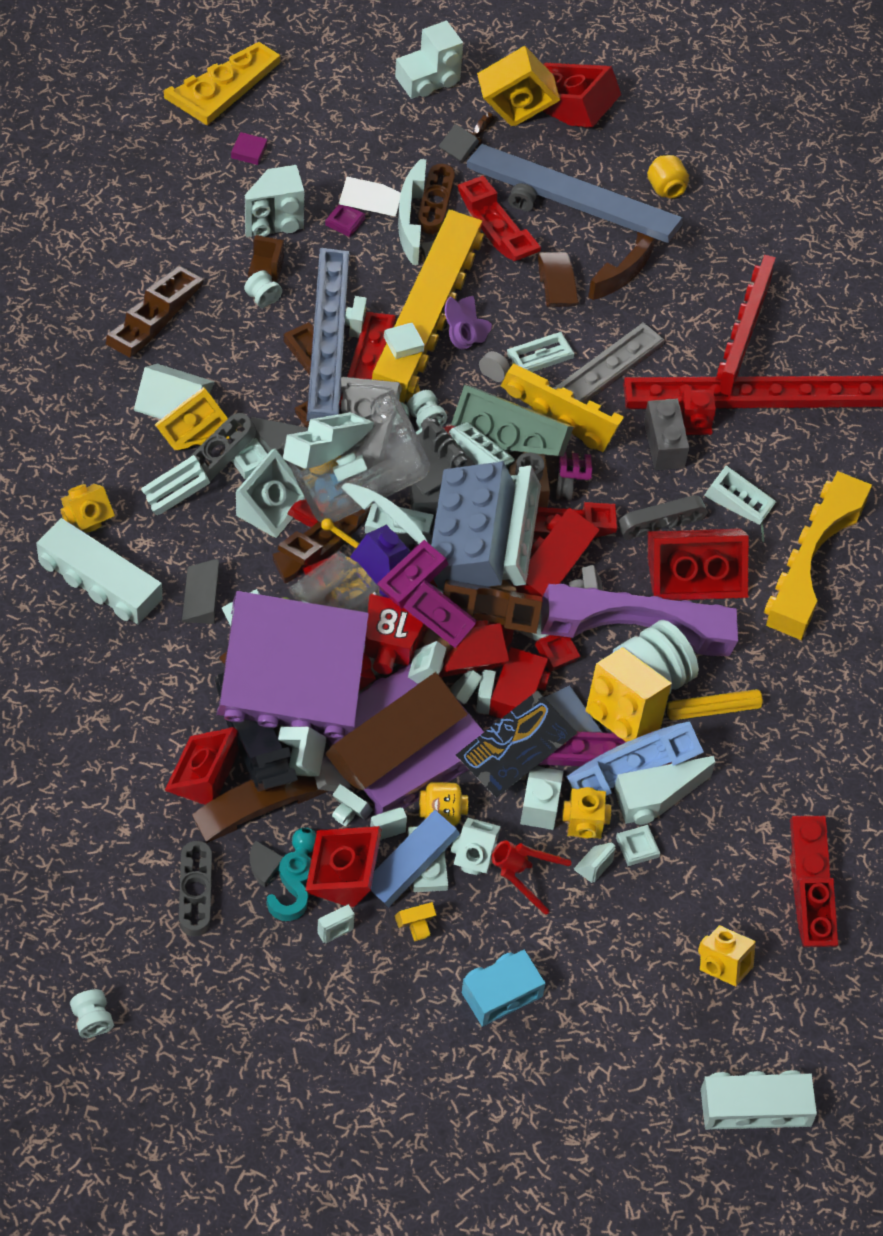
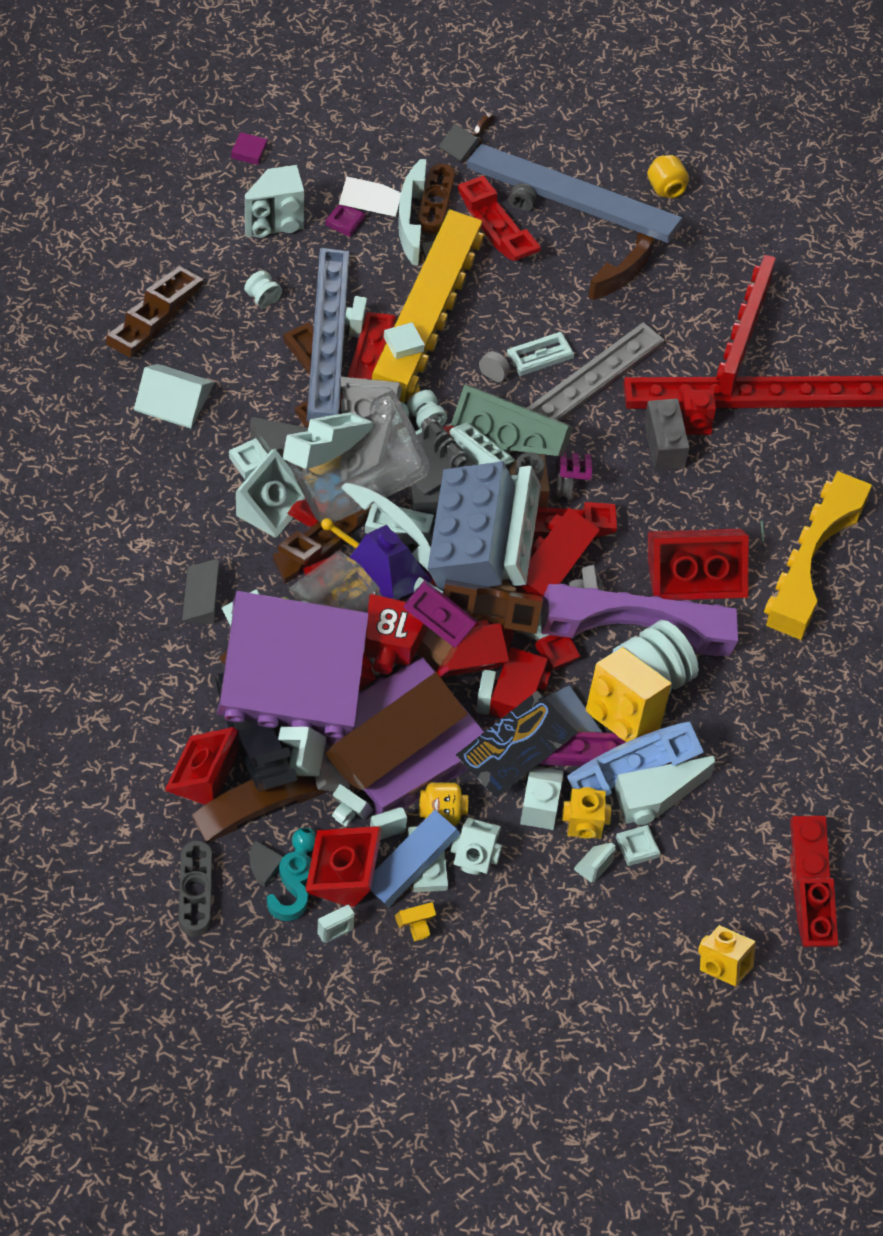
(86, 507): yellow brick -> none
(91, 1013): light aqua wheel -> none
(99, 572): light aqua brick -> none
(173, 481): light aqua tile -> none
(192, 421): yellow wing -> none
(223, 83): yellow wing -> none
(240, 441): dark grey beam -> none
(267, 256): reddish brown panel -> none
(349, 466): light aqua plate -> none
(419, 565): magenta plate -> none
(427, 661): light aqua plate -> none
(434, 65): light aqua brick -> none
(463, 323): medium lavender plate -> none
(465, 686): light aqua tile -> none
(502, 987): medium azure brick -> none
(514, 860): red plant -> none
(518, 86): yellow brick -> none
(558, 279): reddish brown slope -> none
(583, 93): red slope -> none
(589, 423): yellow wing -> none
(663, 515): dark grey beam -> none
(714, 704): yellow axle -> none
(736, 504): light aqua slope -> none
(758, 1100): light aqua brick -> none

